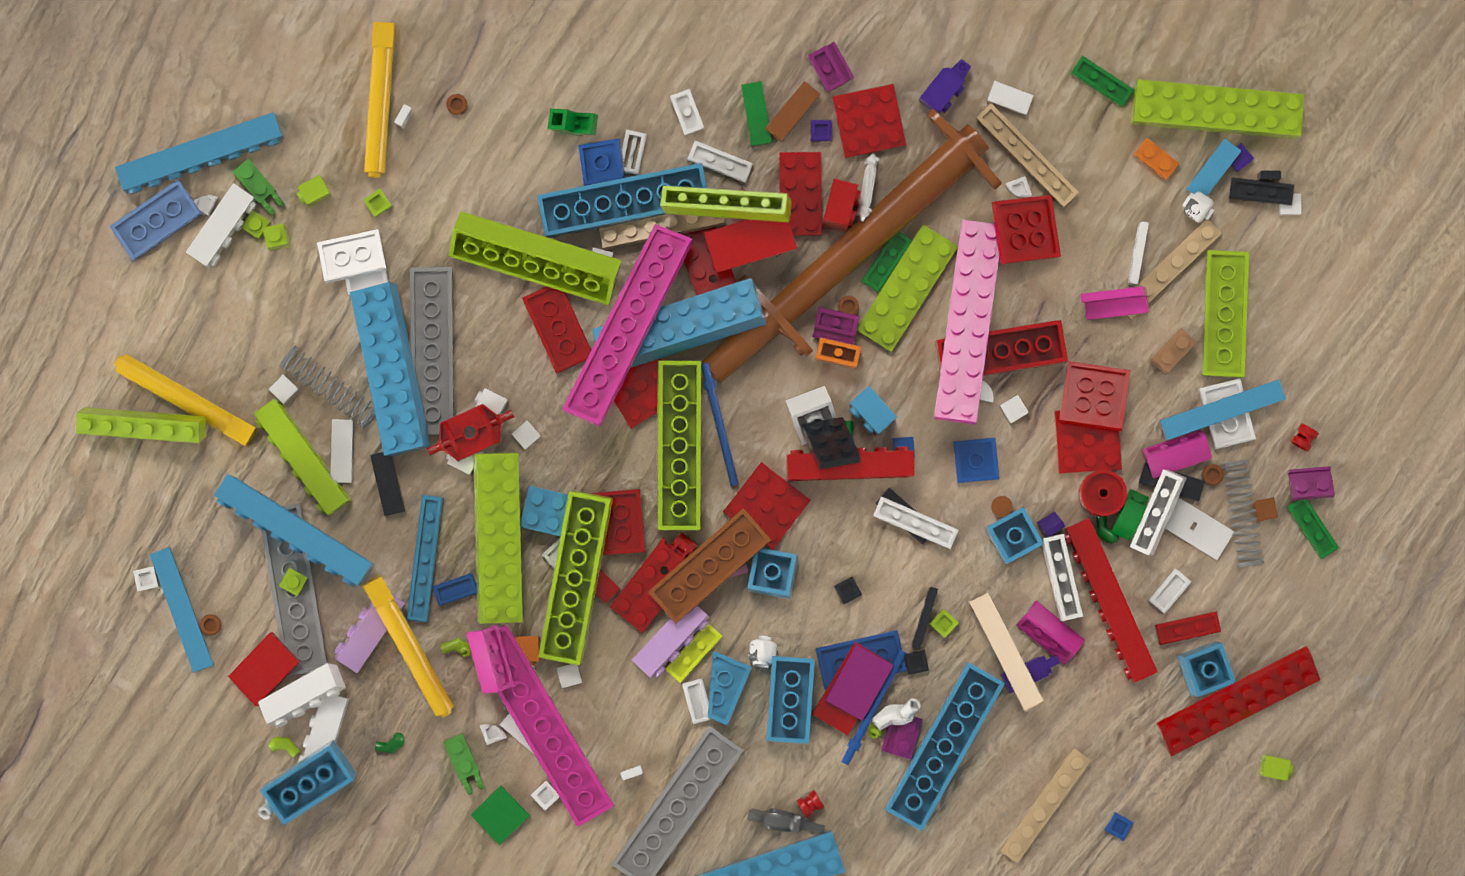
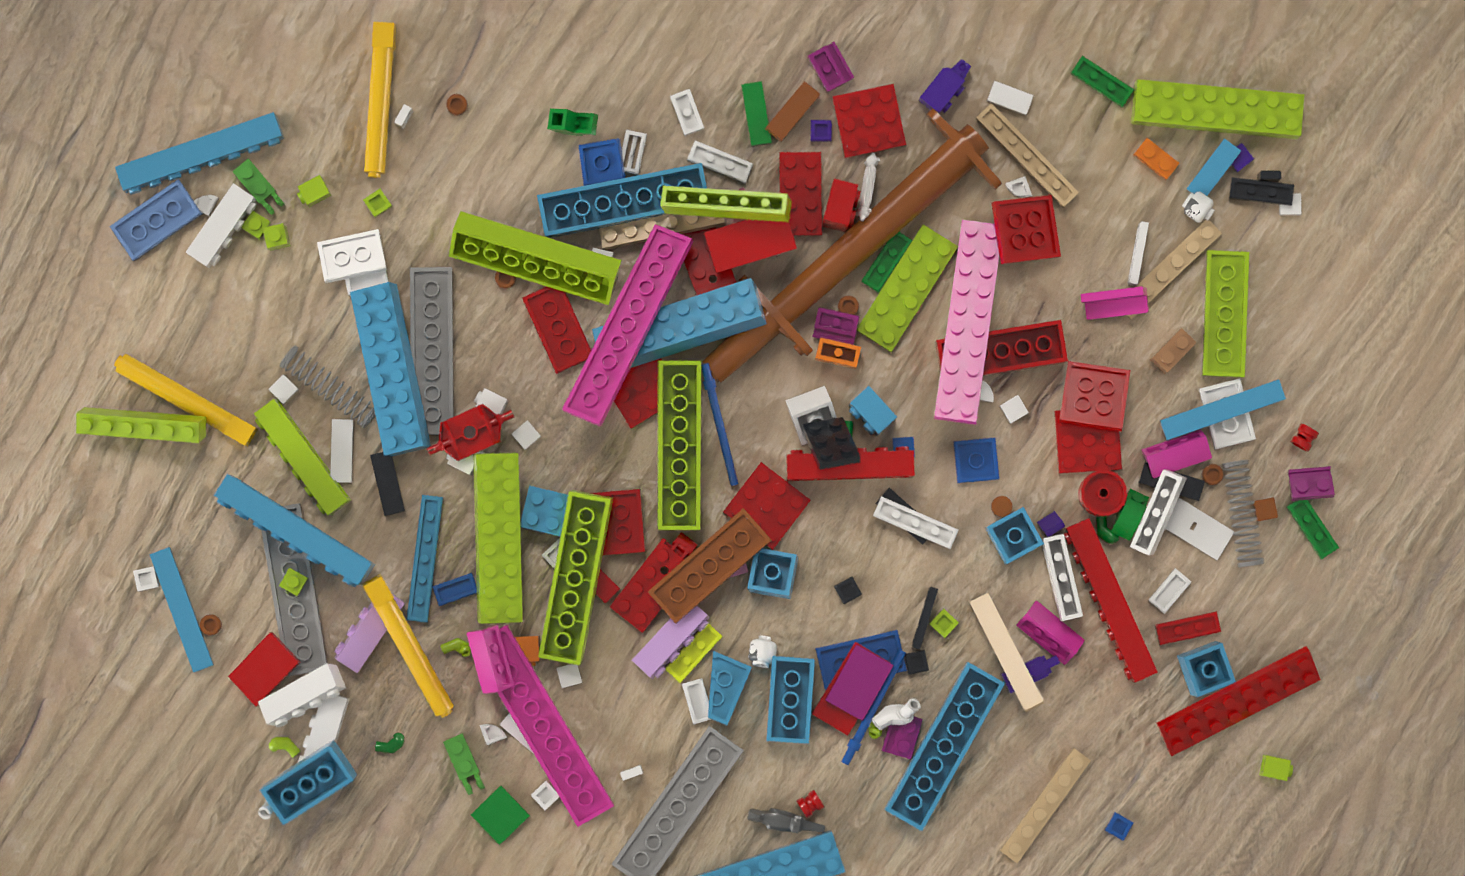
(504, 280): none -> dark orange tile

